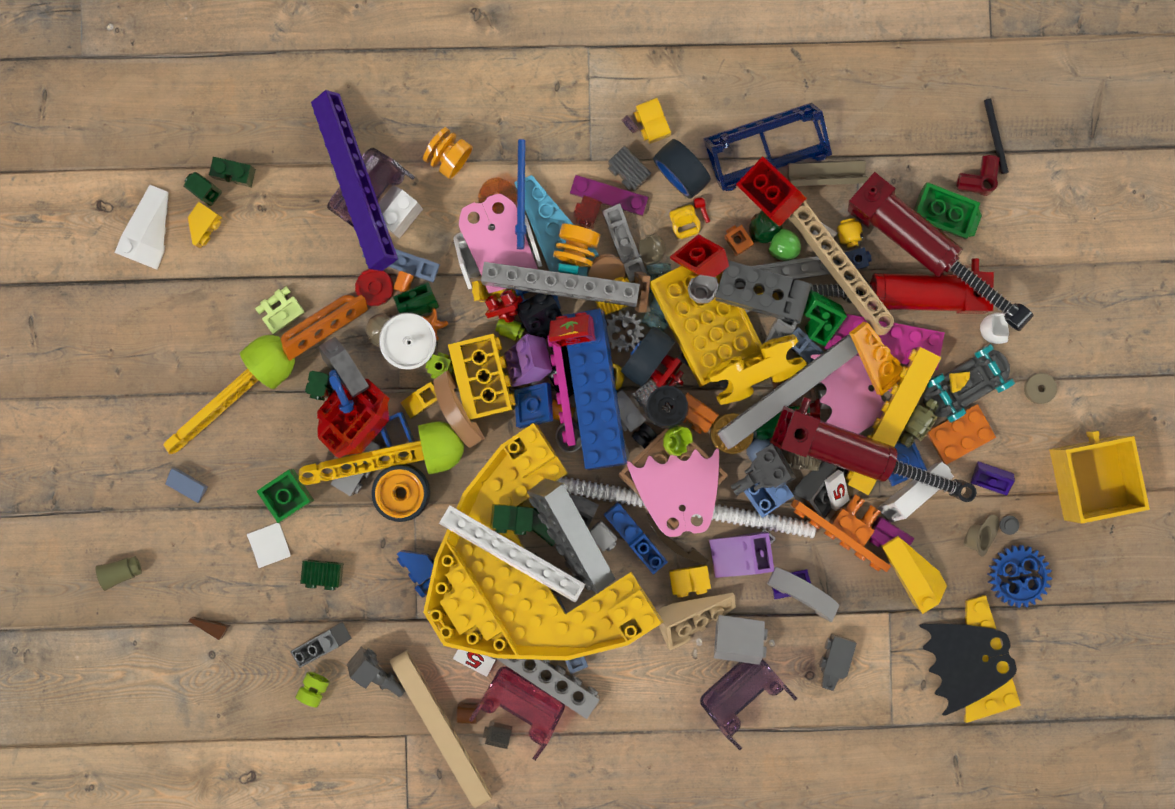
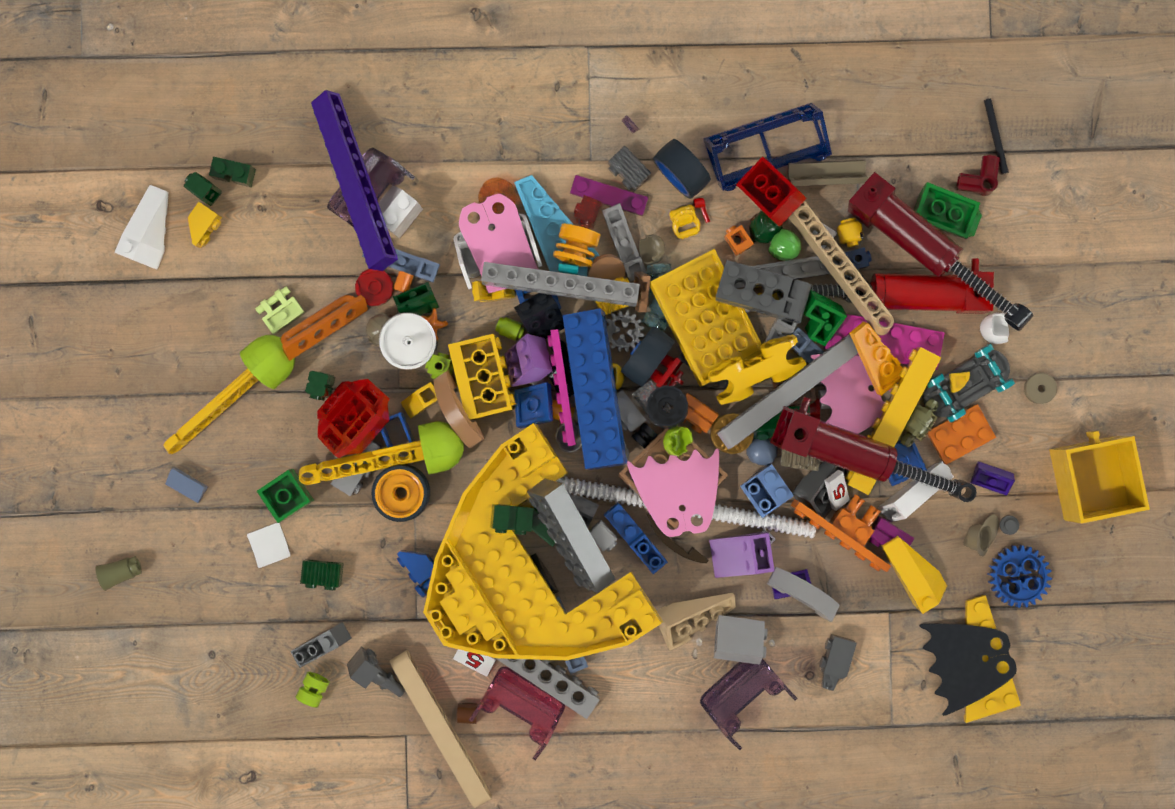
(213, 628): reddish brown piece -> none
(339, 360): flat silver slope -> none
(346, 405): blue hinge -> none
(444, 151): light orange wheel -> none
(497, 734): clear smoke brick -> none
(506, 308): red hips -> none
(512, 553): white plate -> none
(520, 228): blue bar -> none
(572, 330): red slope -> none
(652, 121): yellow brick -> none
(690, 580): yellow brick -> none
(702, 257): red slope -> none
(703, 288): light grey hair -> none
(768, 469): dark grey brick -> none

